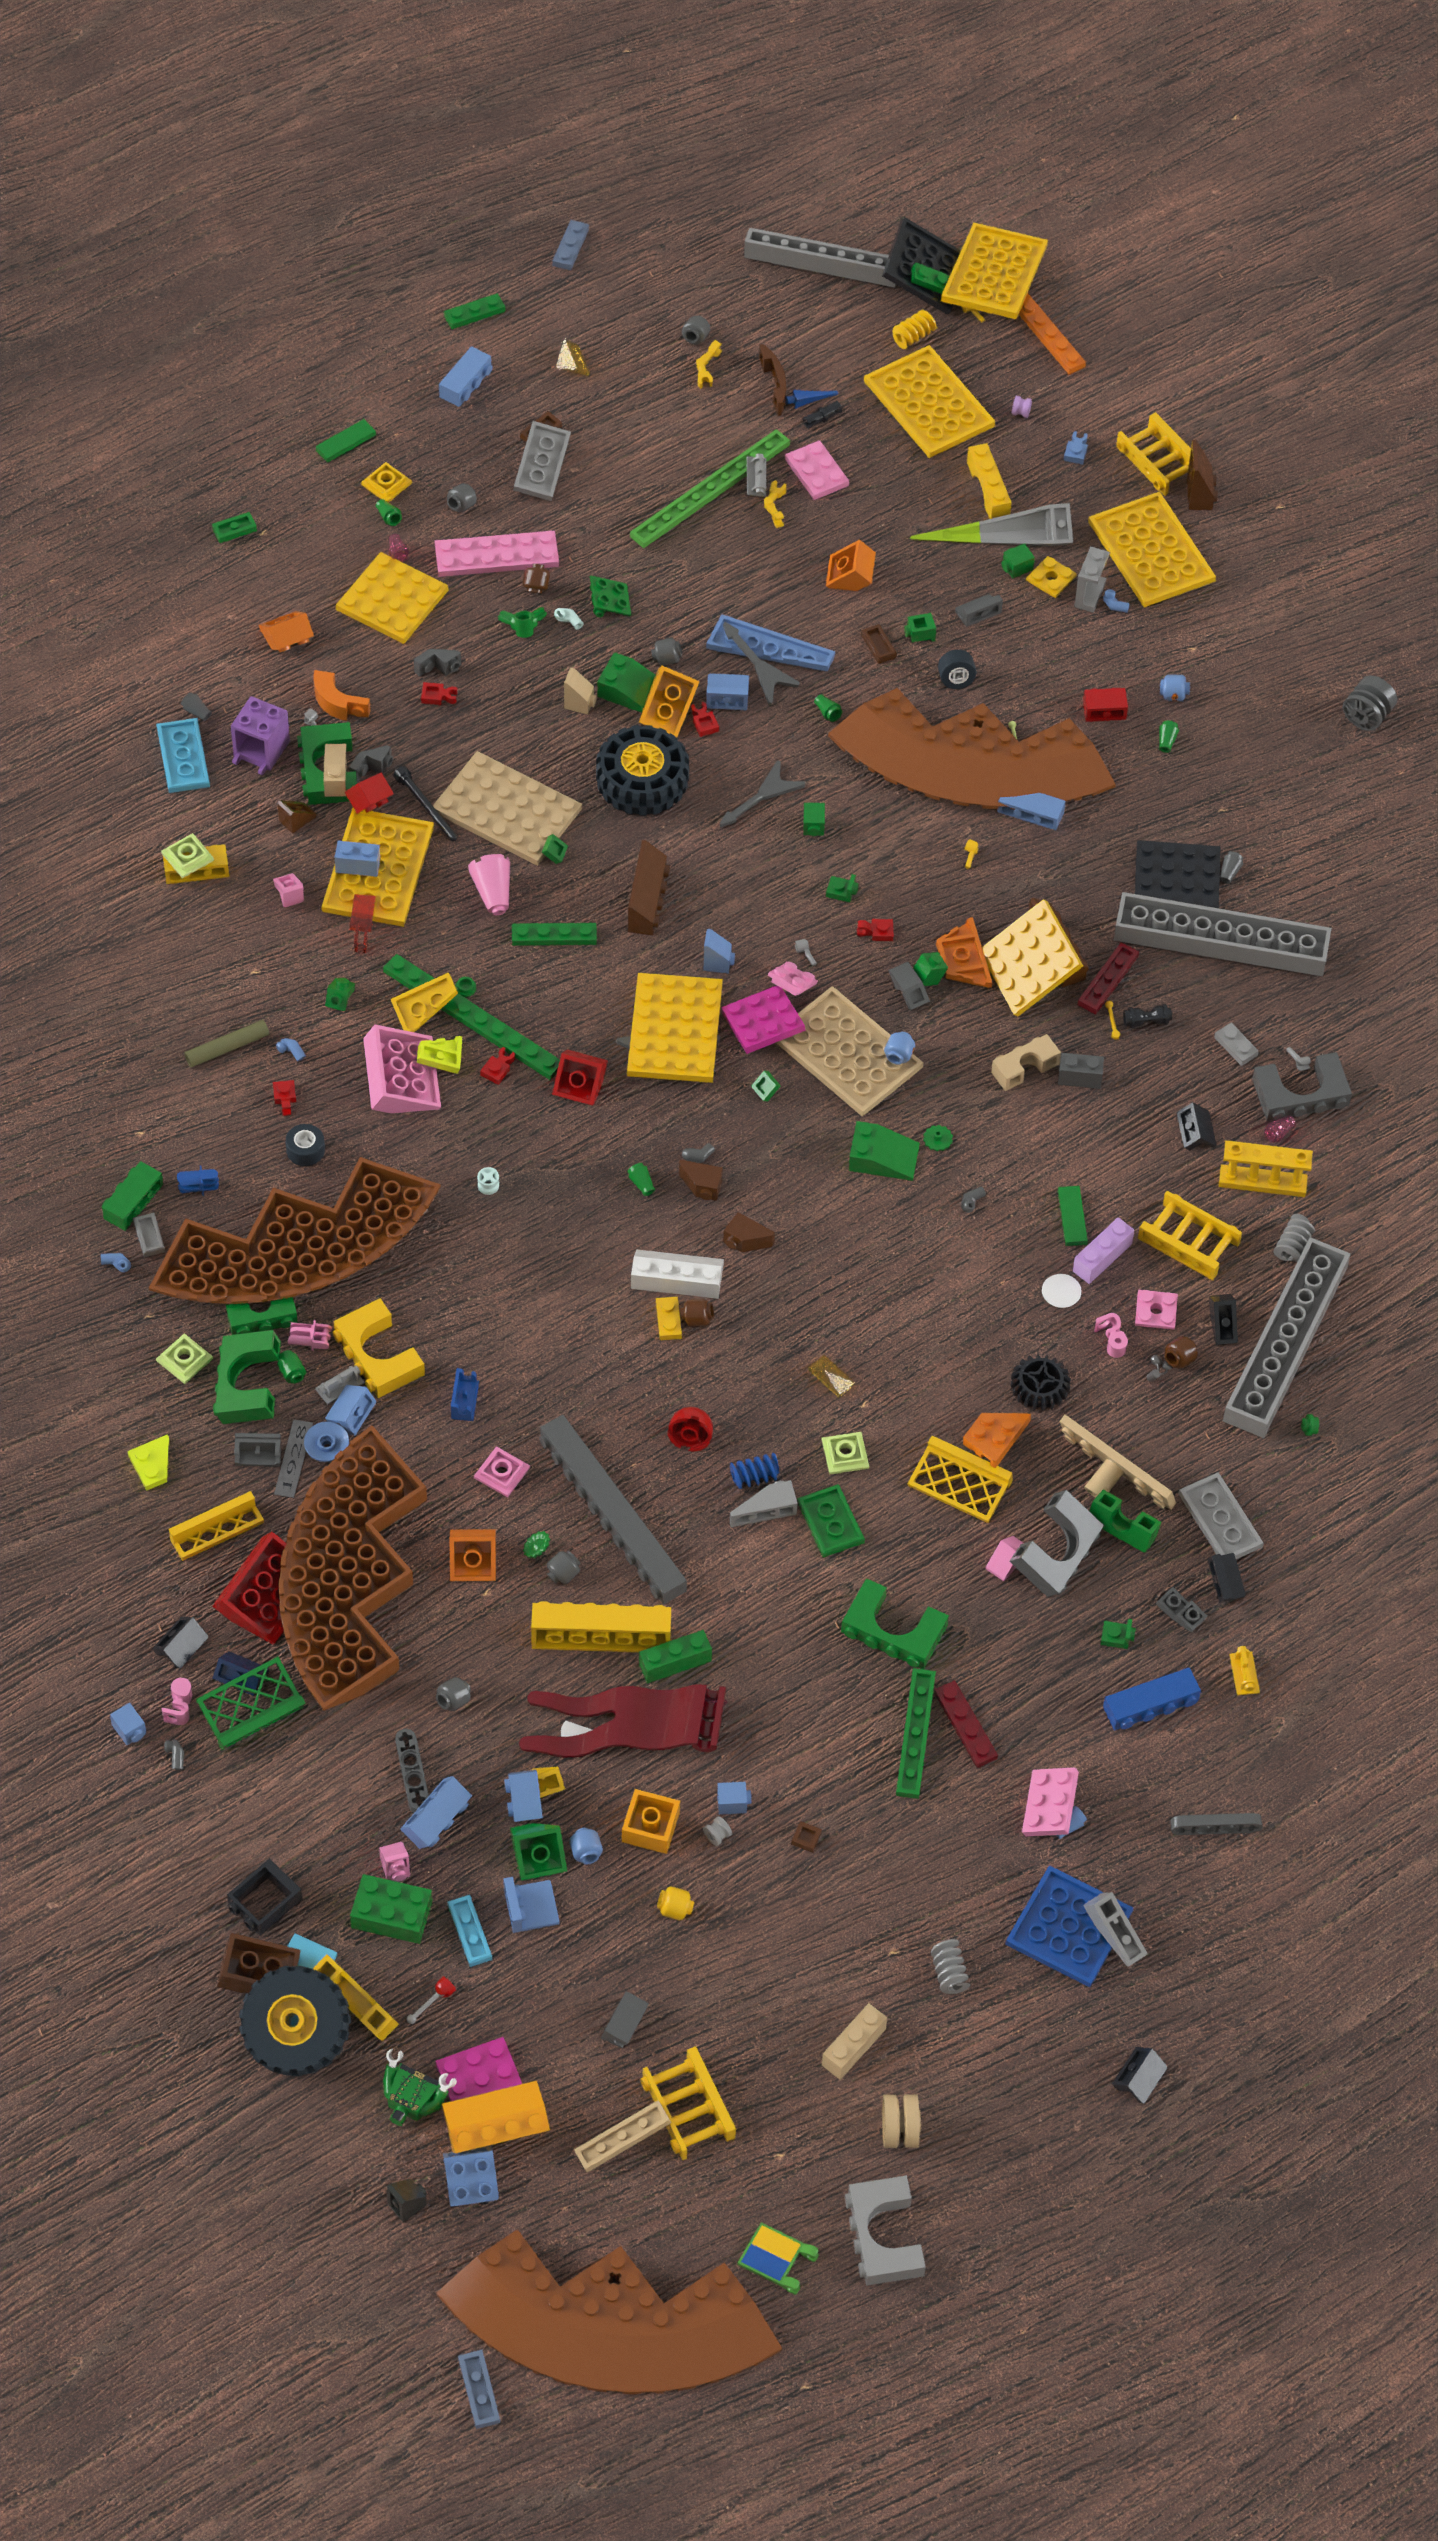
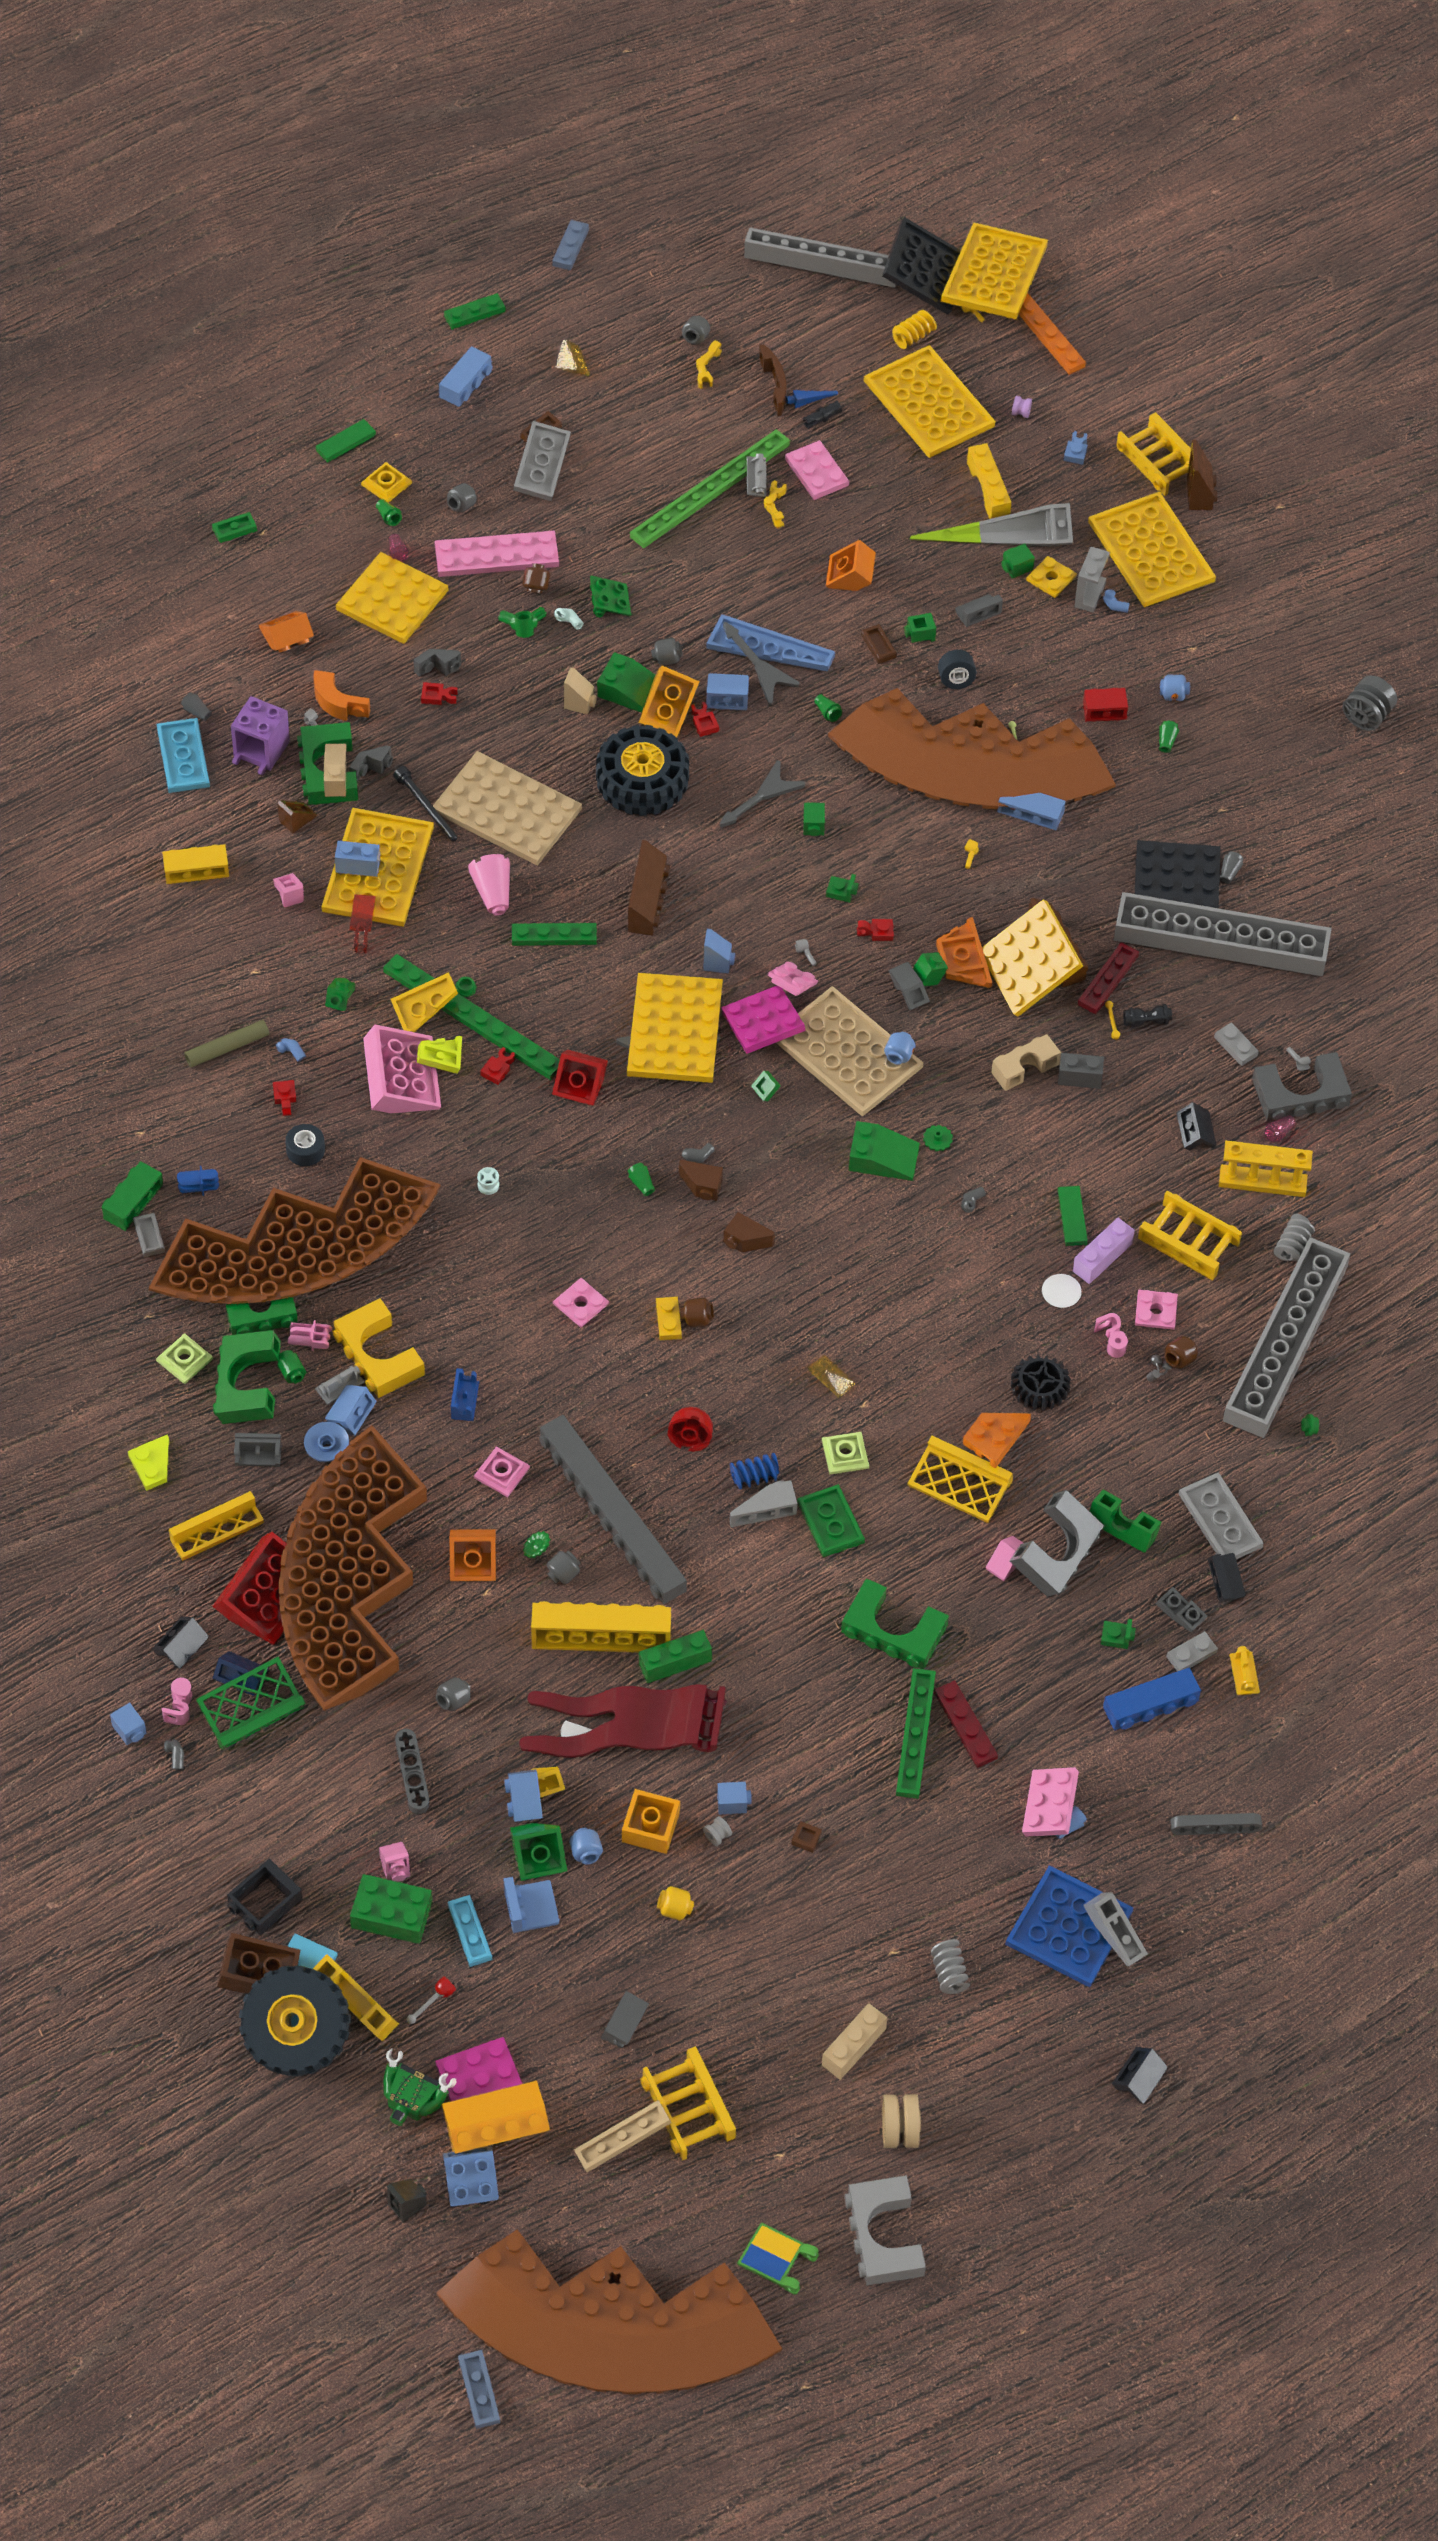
(117, 1260): medium blue arm -> none
(187, 864): yellowish green piece -> none
(292, 1459): flat silver sticker -> none
(369, 793): red brick -> none
(436, 1813): medium blue brick -> none
(554, 849): green plate -> none
(581, 1292): none -> bright pink piece
(676, 1274): white slope -> none
(929, 278): green plate -> none
(1114, 1466): tan plate -> none
(1192, 1652): none -> light grey plate
(1223, 1318): black slope -> none

